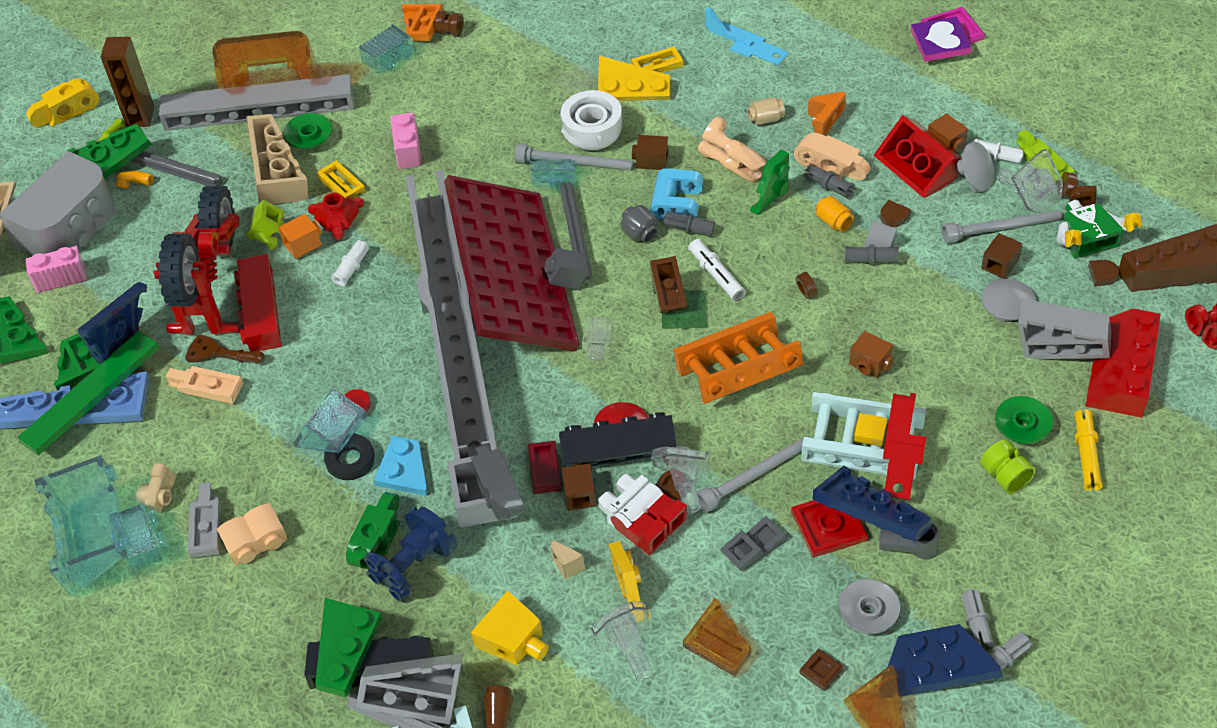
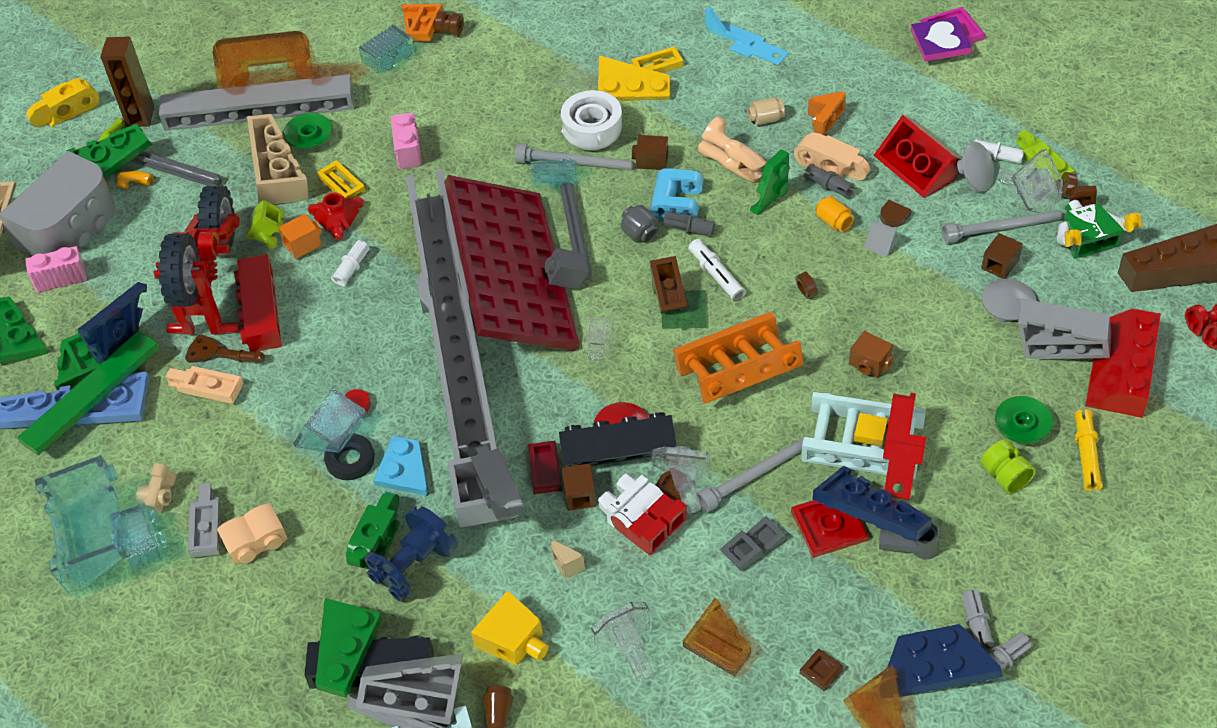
(625, 570): yellow wing -> none
(871, 254): dark grey pin -> none
(872, 595): light grey dish -> none
(950, 132): dark orange brick -> none
(1103, 272): reddish brown tile -> none

